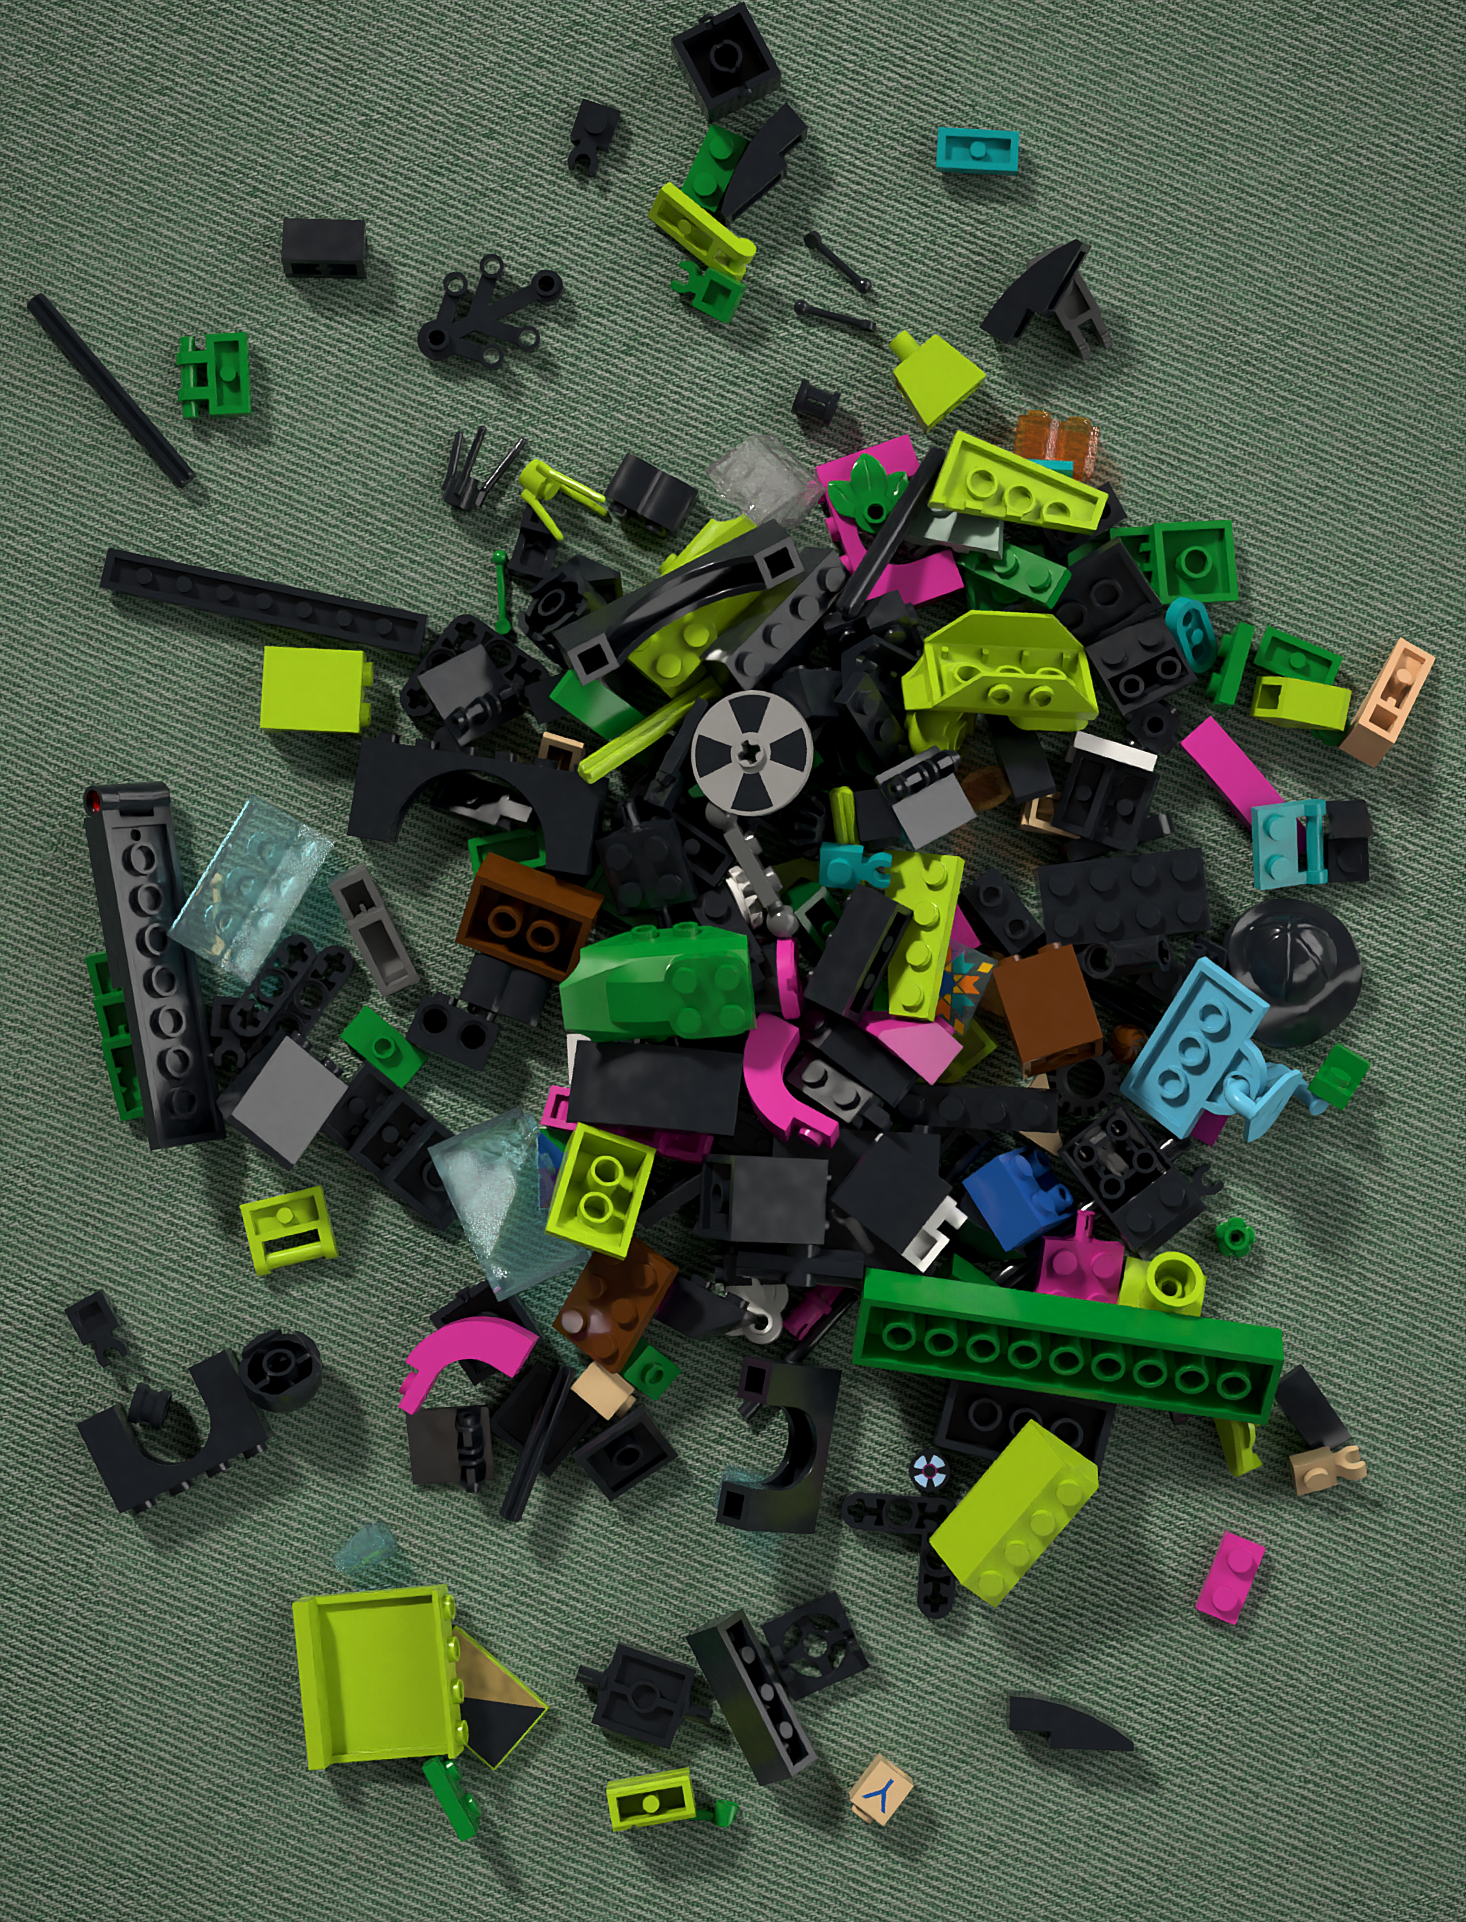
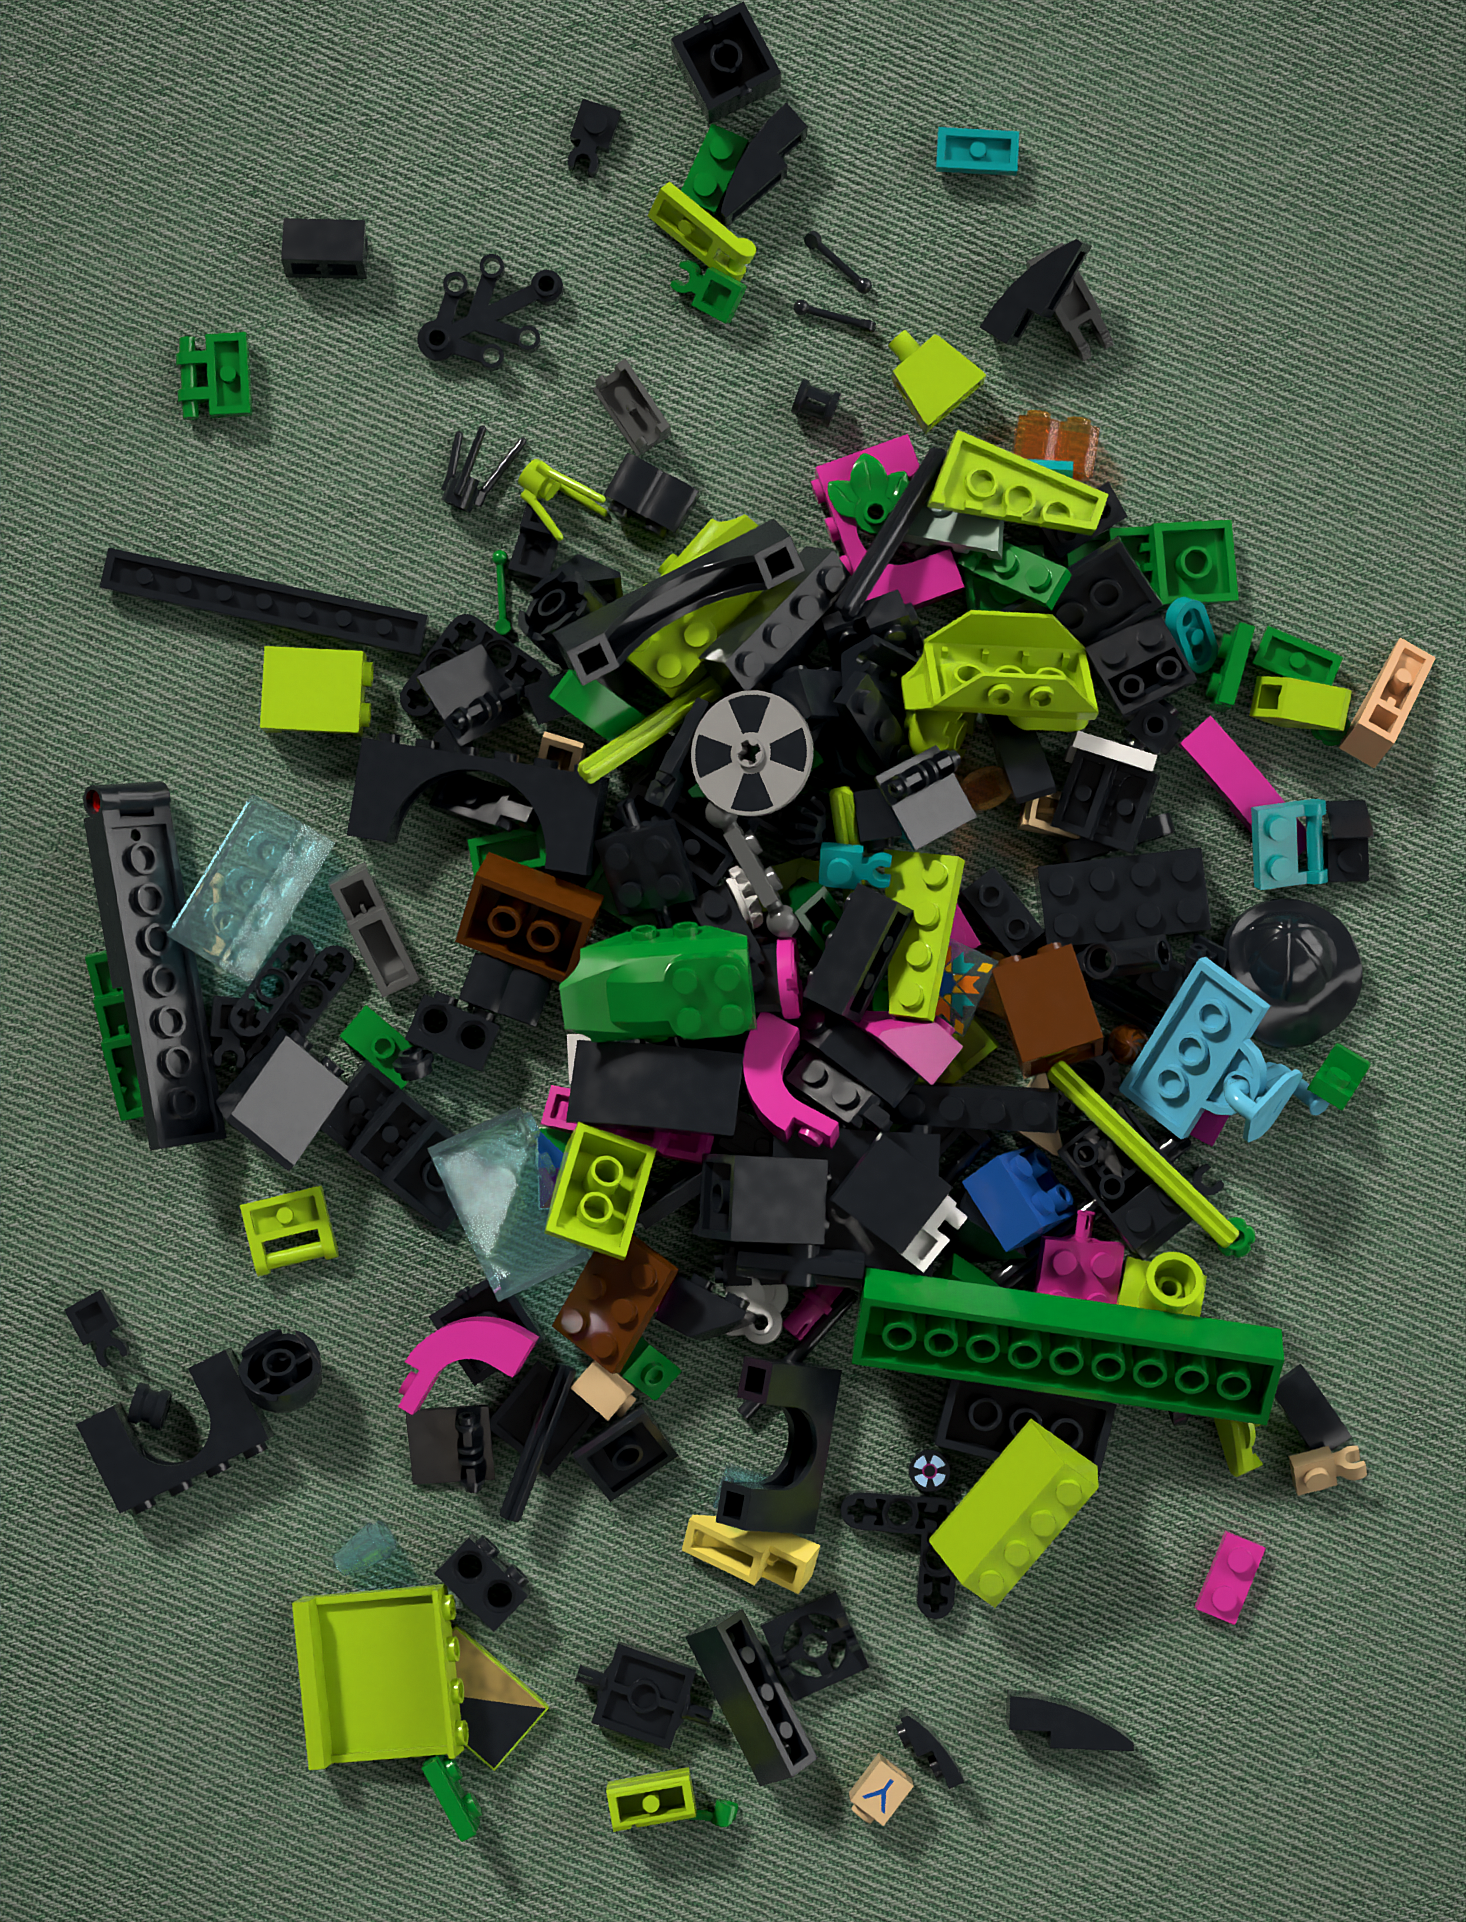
(111, 390): black axle -> none
(413, 1063): none -> black plate
(475, 1588): none -> black brick
(632, 408): none -> dark grey hinge
(752, 1554): none -> light yellow slope
(766, 482): clear slope -> none
(923, 1739): none -> black slope
(1143, 1154): none -> lime axle

